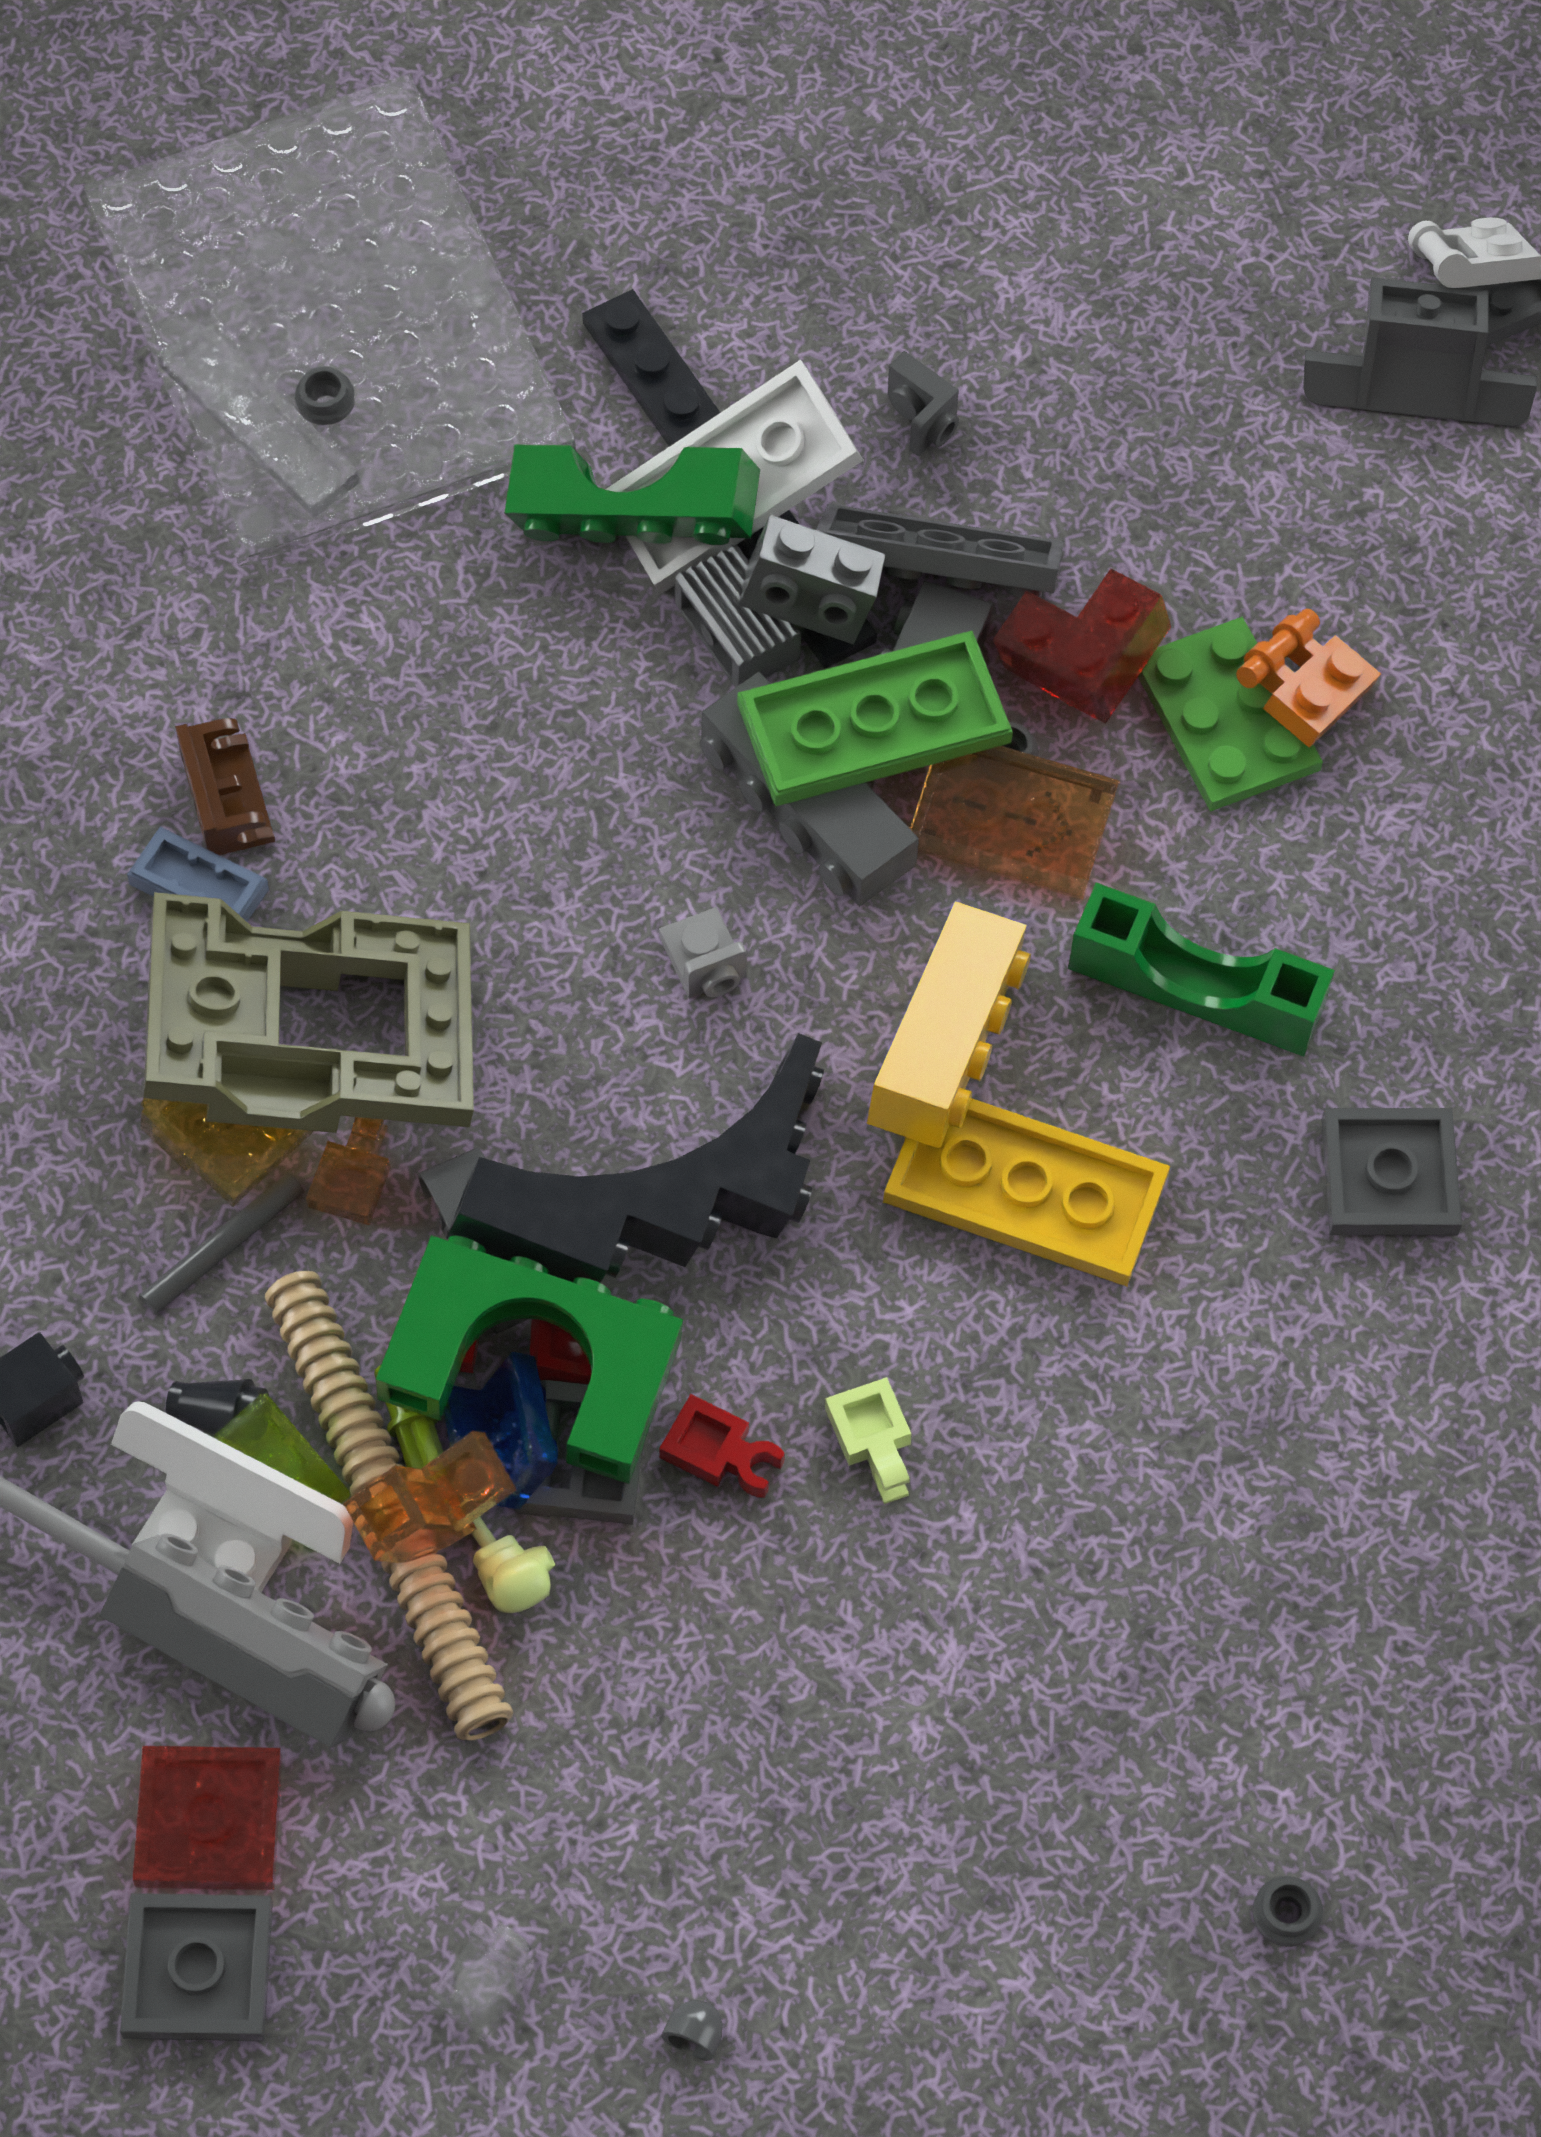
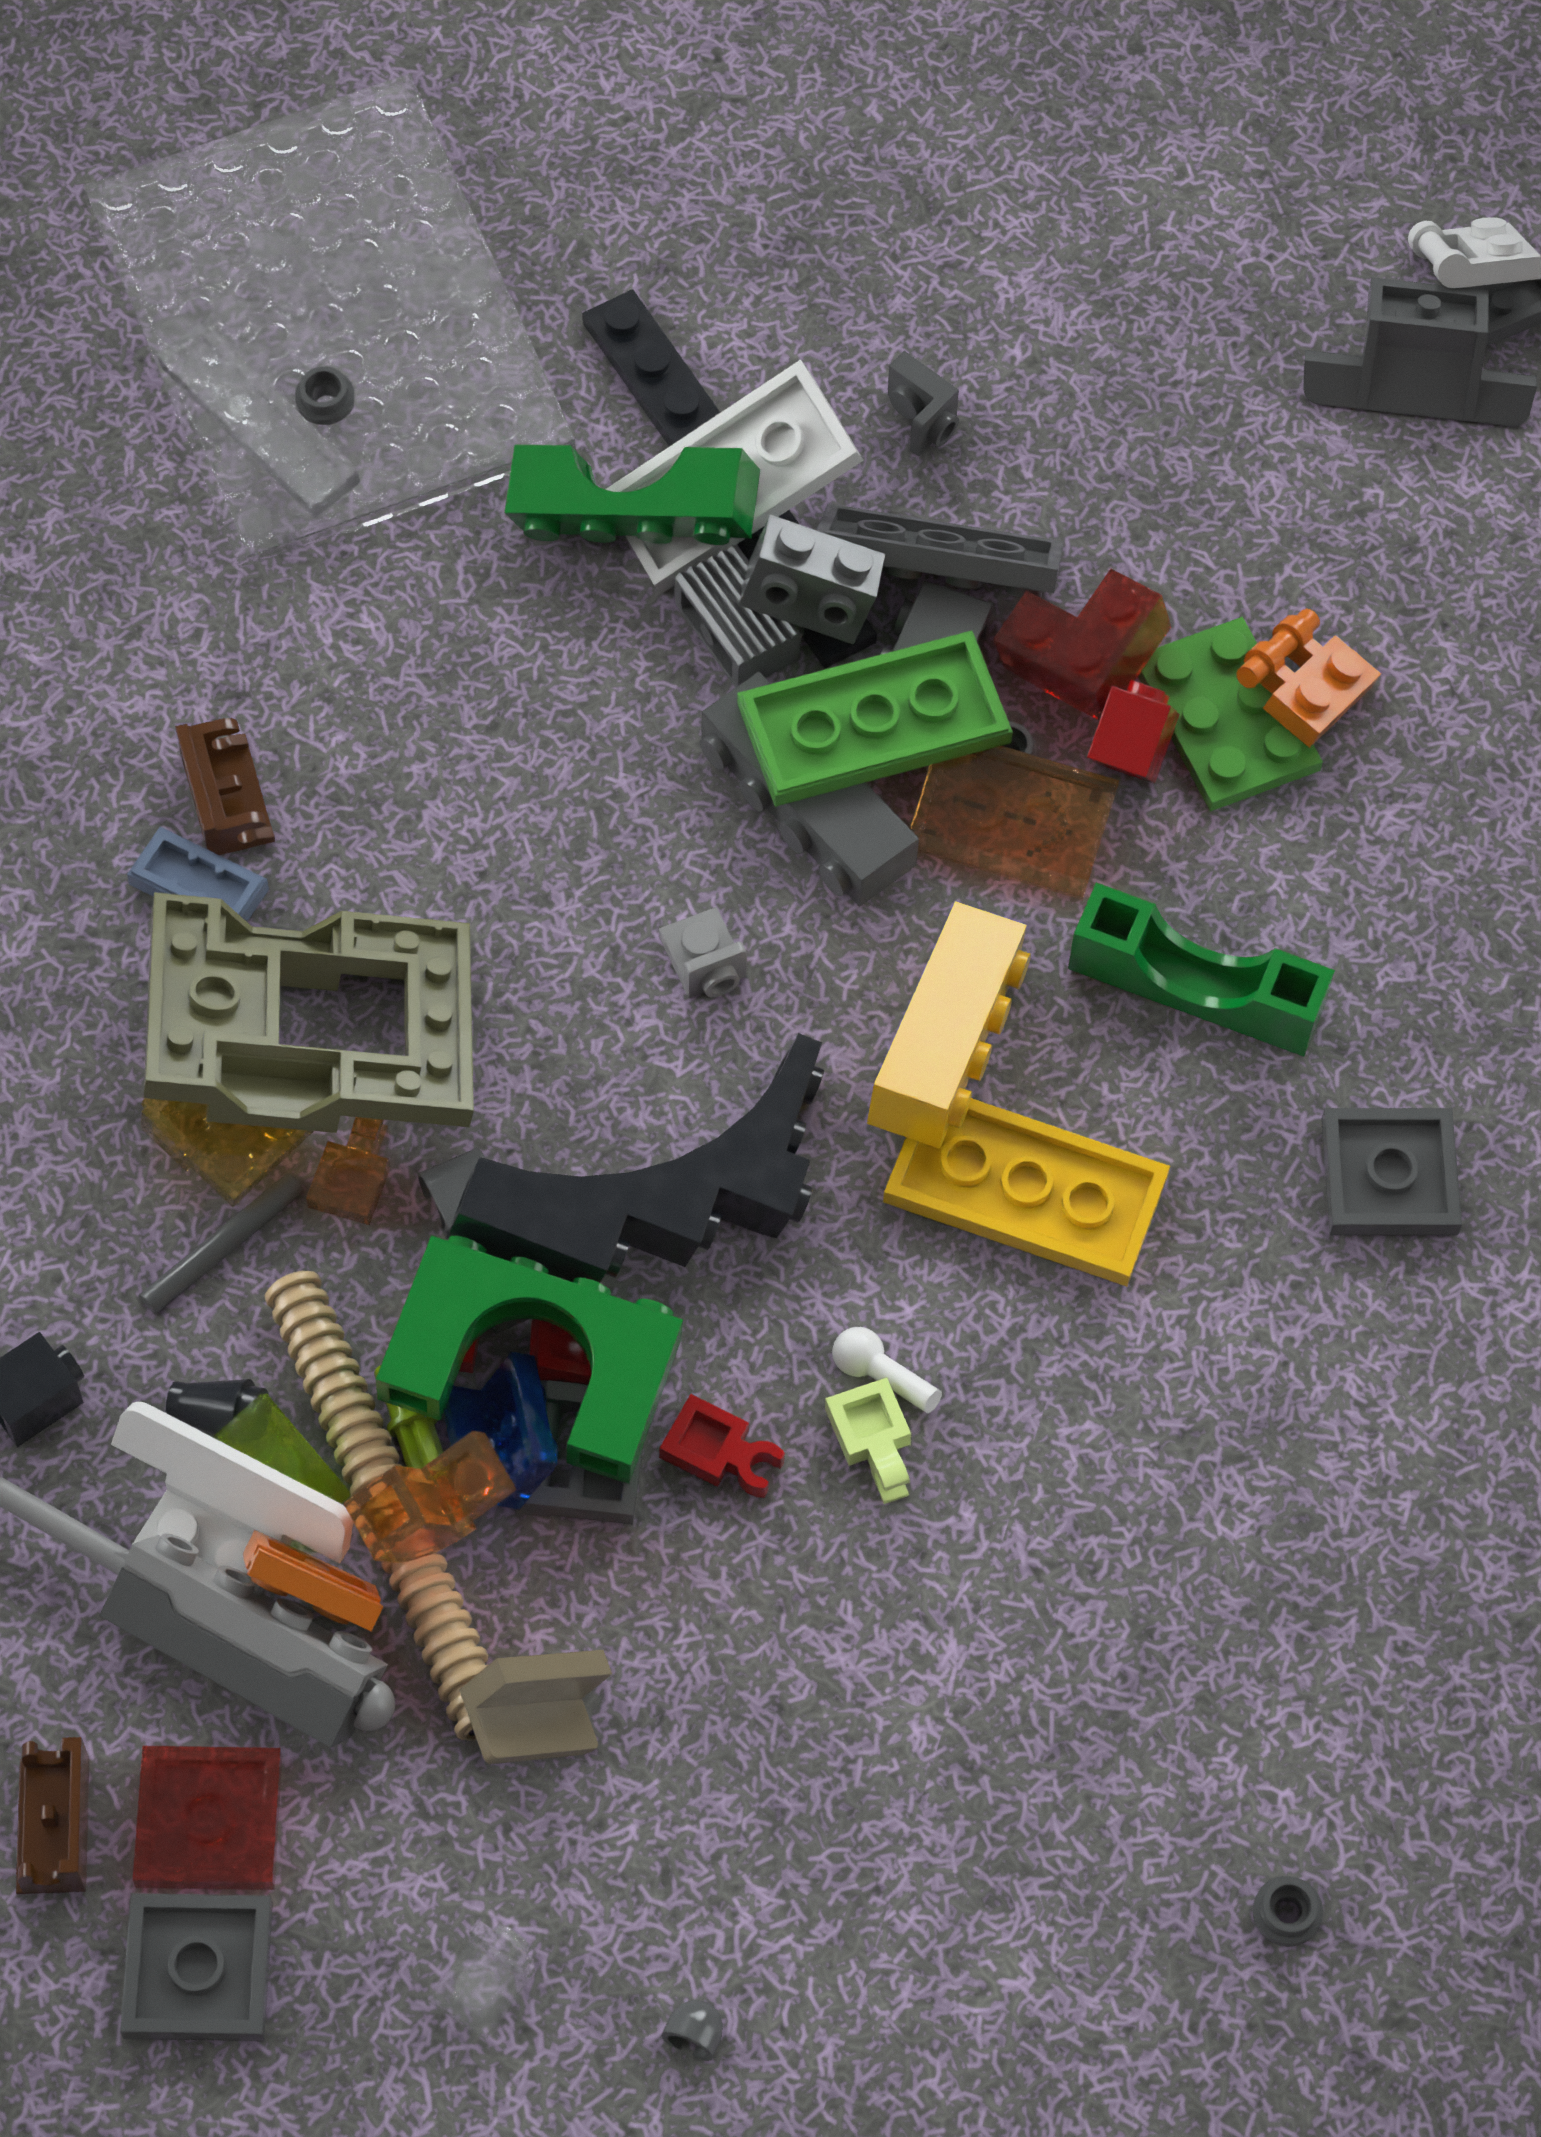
(53, 1818): none -> reddish brown hinge
(326, 1587): none -> orange plate
(510, 1574): yellowish green piece -> none
(534, 1705): none -> dark tan panel
(861, 1353): none -> white bar
(1134, 731): none -> red brick

